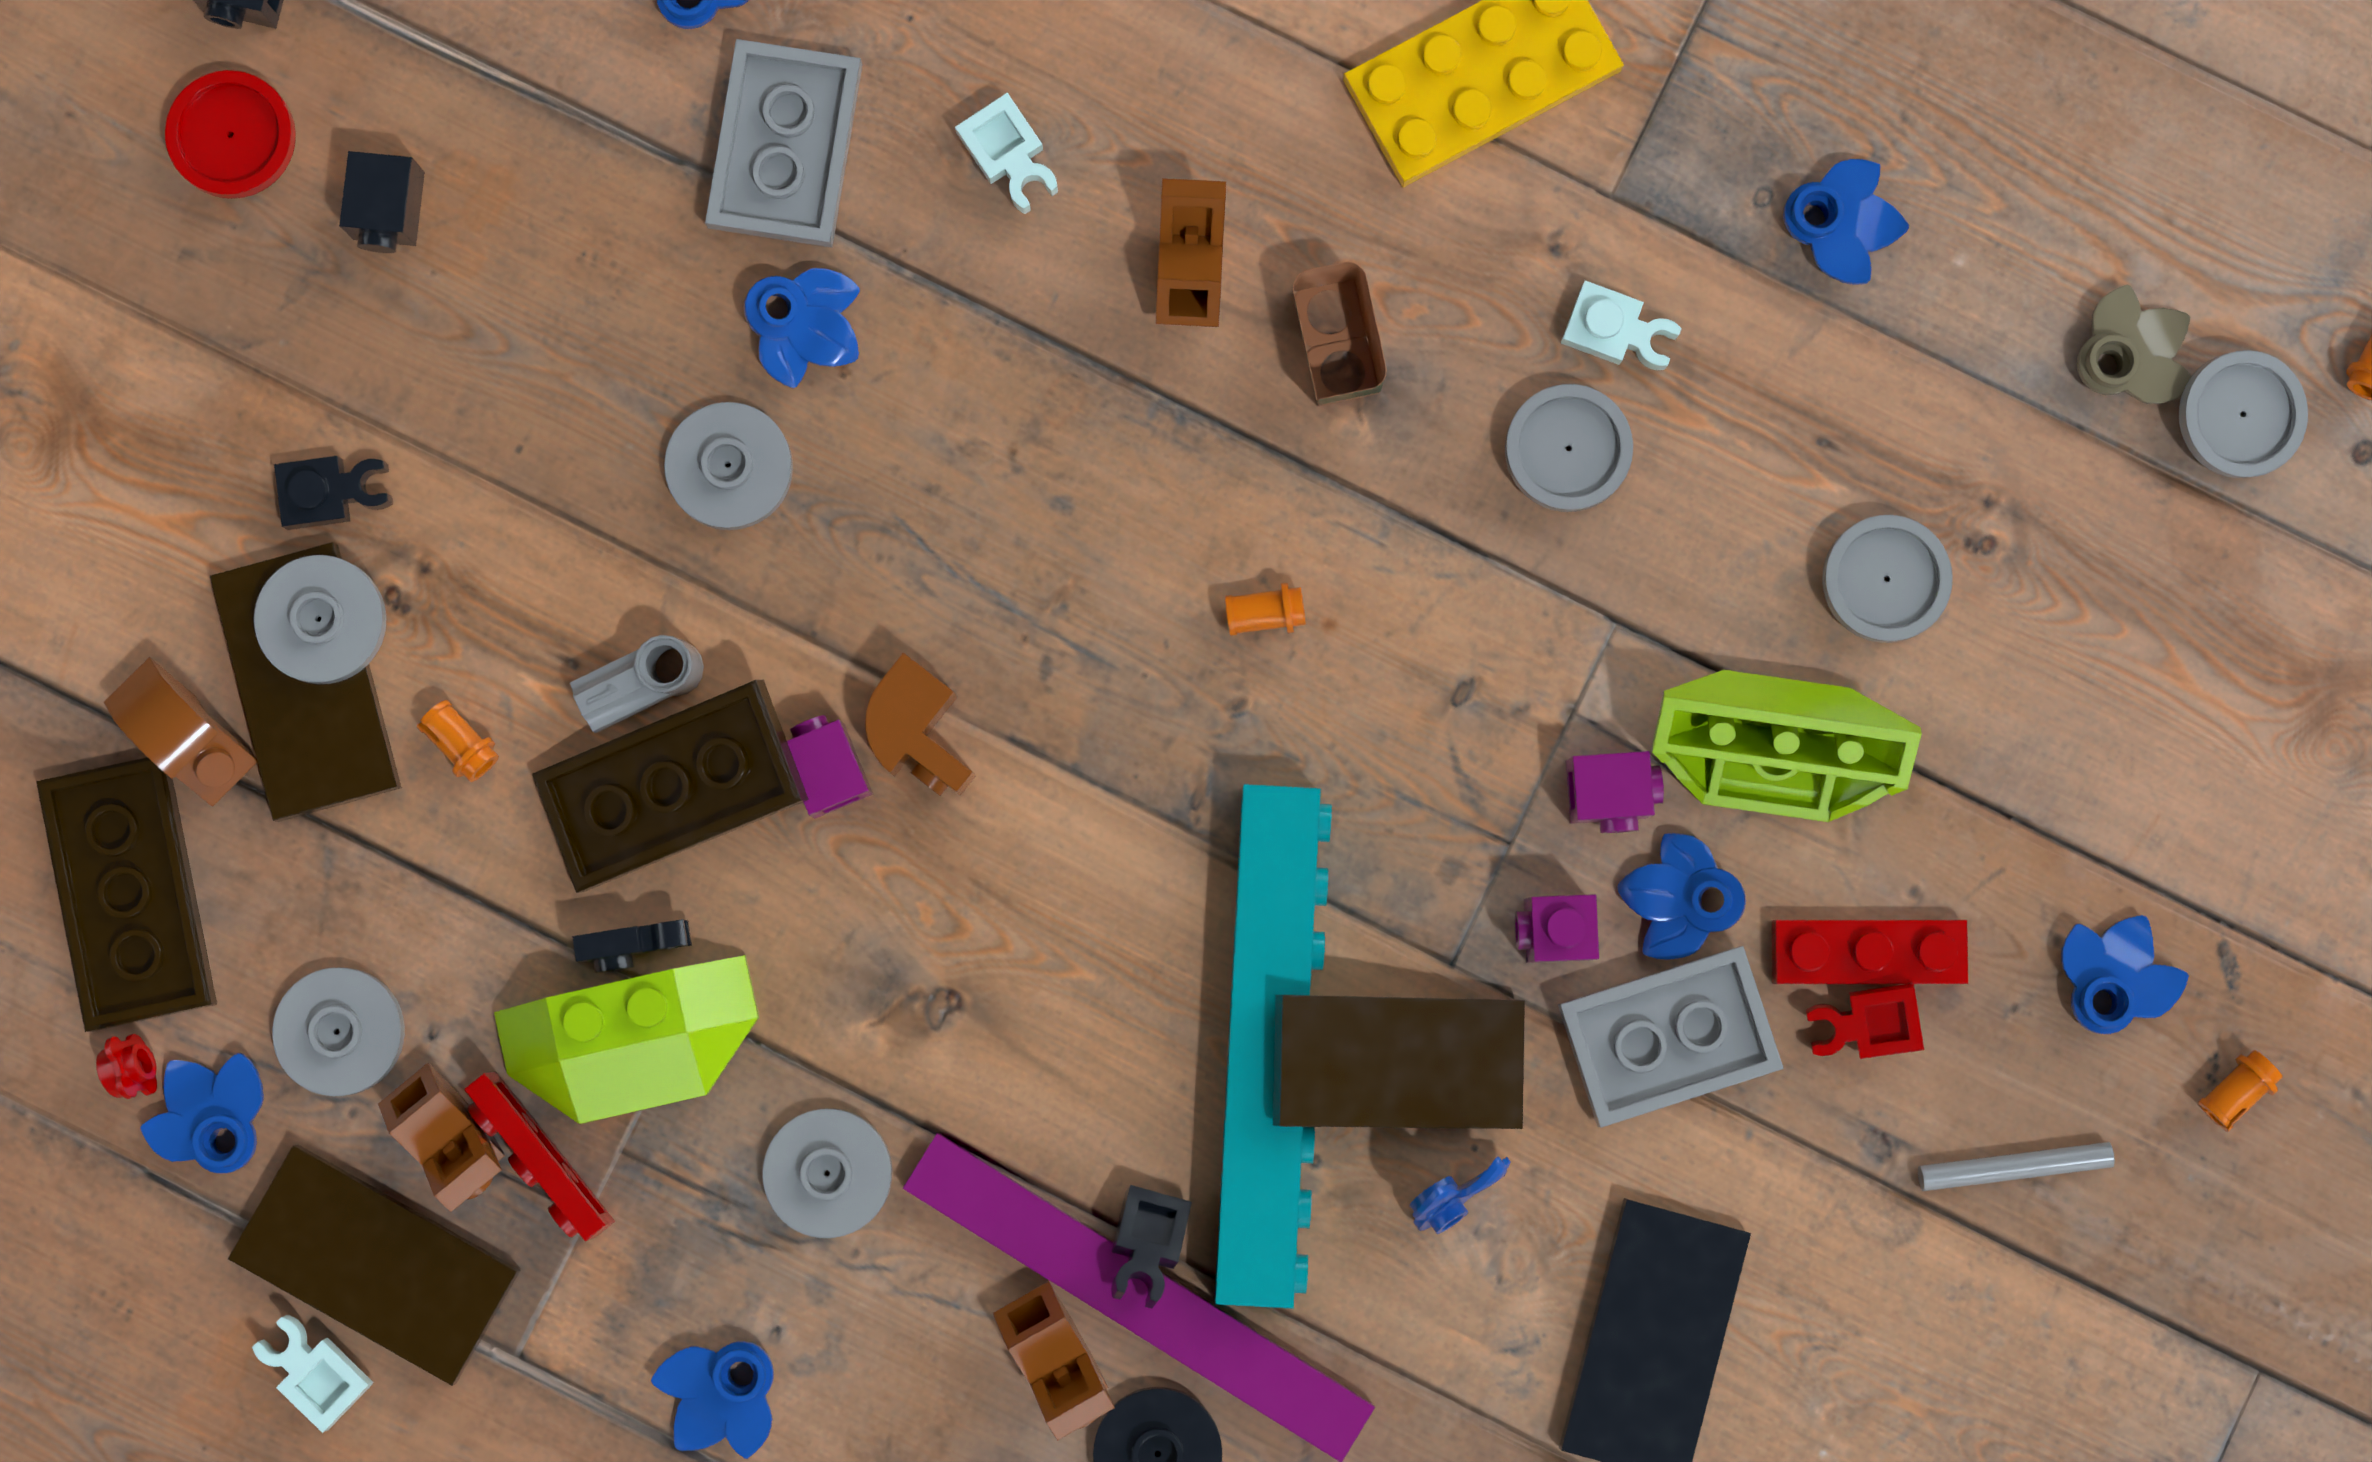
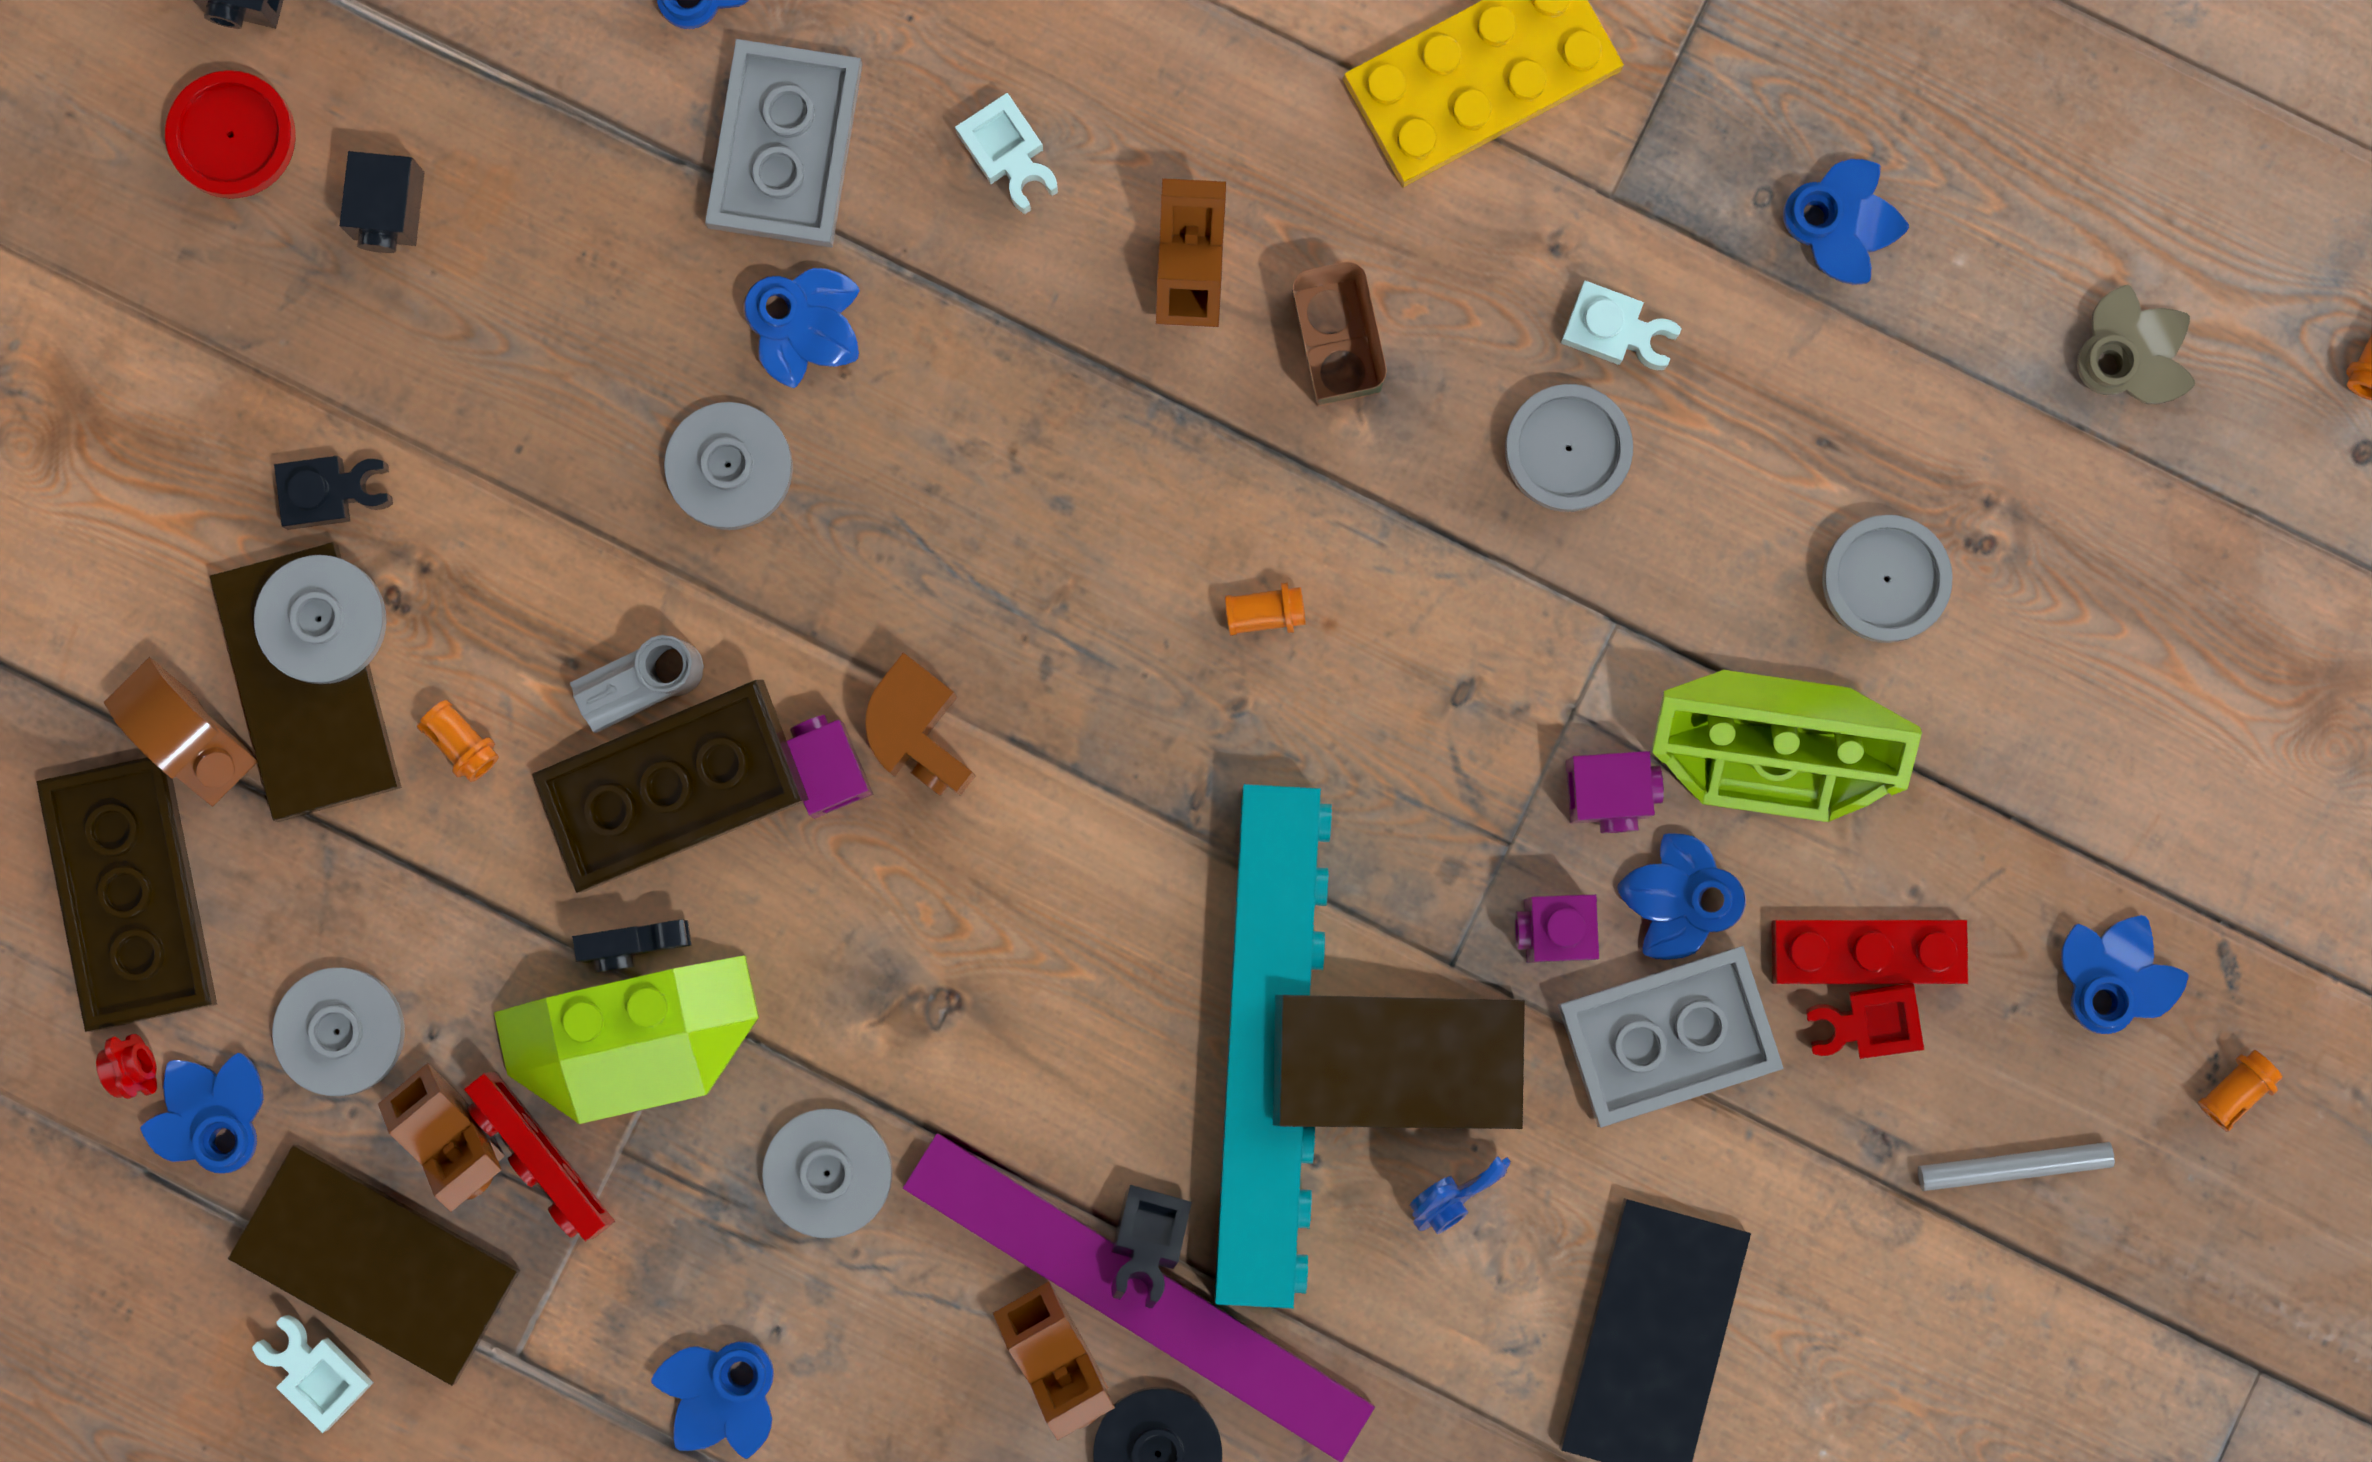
(2271, 409): light grey piece -> none

